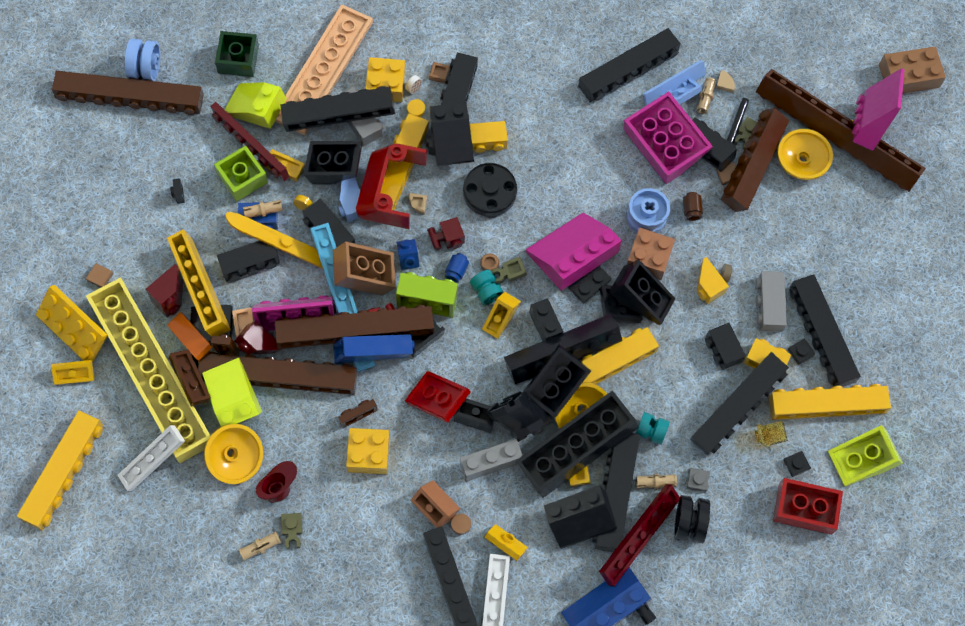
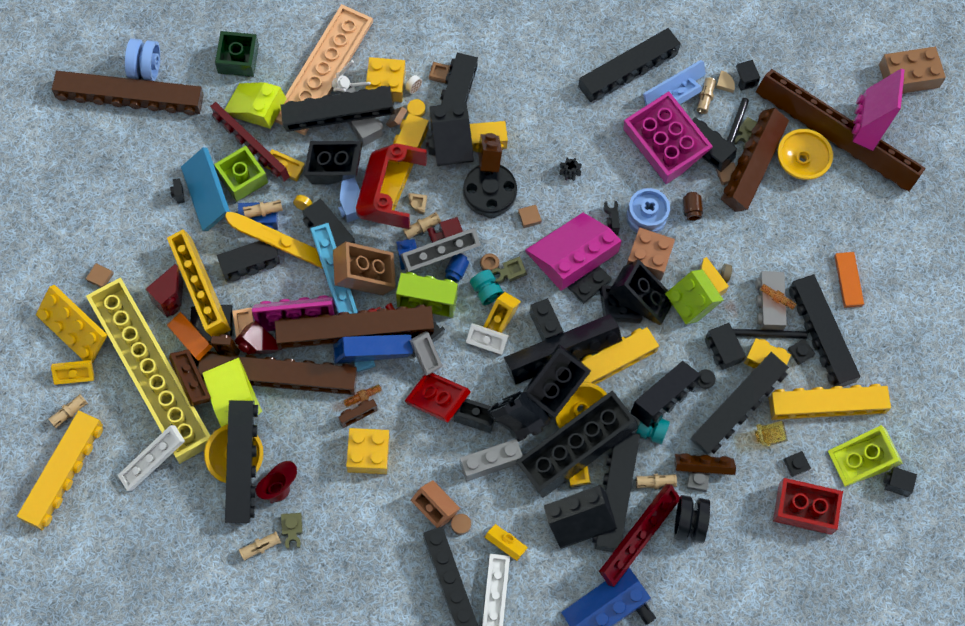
(68, 411): none -> tan pin
(205, 189): none -> dark azure tile
(240, 461): none -> black brick
(342, 83): none -> white plant
(362, 395): none -> clear orange bar
(396, 118): none -> medium nougat tile
(422, 225): none -> tan pin
(426, 353): none -> light grey tile
(440, 250): none -> light grey brick
(487, 339): none -> white plate
(489, 152): none -> reddish brown brick
(529, 216): none -> medium nougat tile
(570, 174): none -> black gear
(613, 220): none -> black plate
(665, 394): none -> black brick
(694, 296): none -> lime brick
(705, 464): none -> reddish brown plate
(706, 379): none -> black plate
(748, 75): none -> black panel
(770, 333): none -> black bar
(778, 296): none -> clear orange bar
(849, 279): none -> orange tile
(900, 481): none -> black brick

